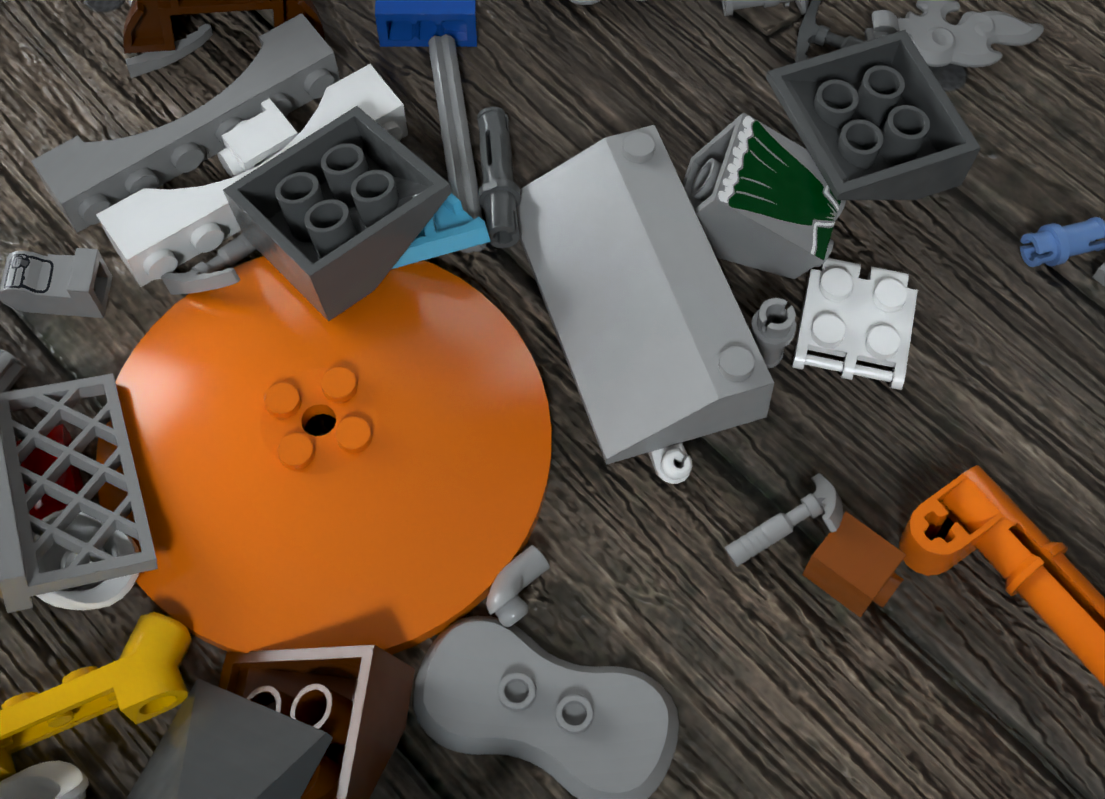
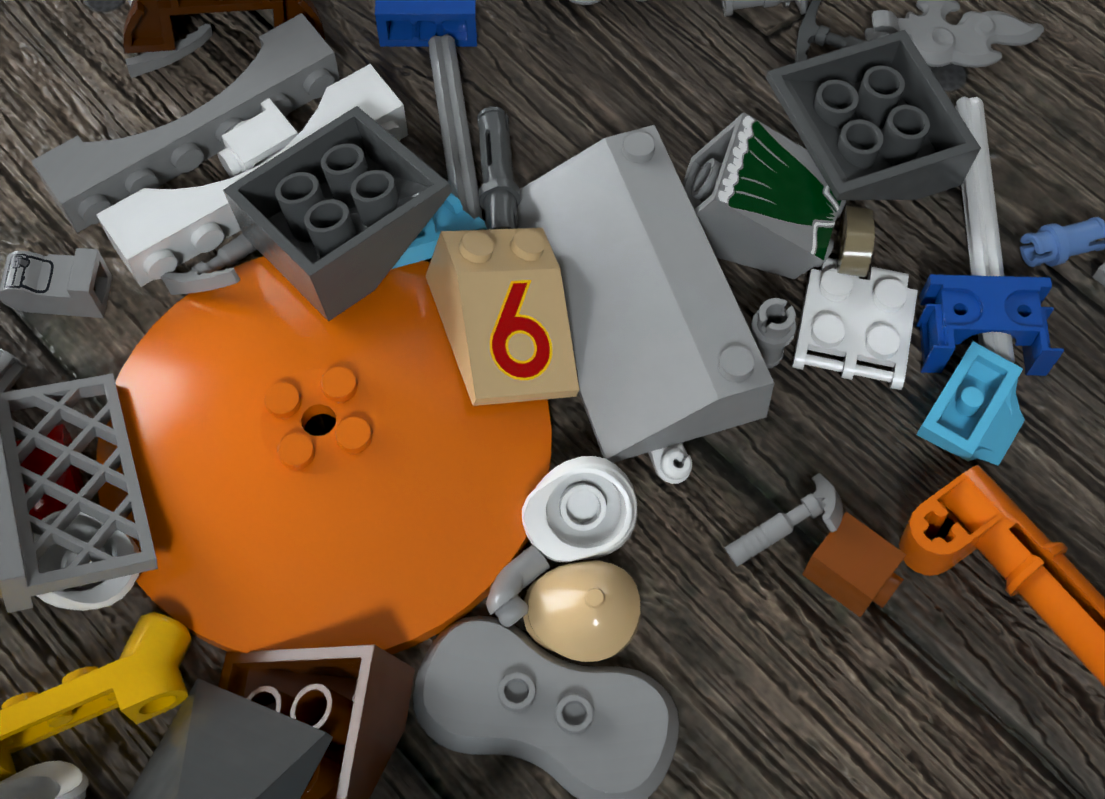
(504, 314): none -> tan slope
(580, 510): none -> white hat
(583, 610): none -> tan hat
(855, 241): none -> dark tan beam
(977, 408): none -> medium azure slope
(981, 216): none -> white axle
(982, 304): none -> blue piece

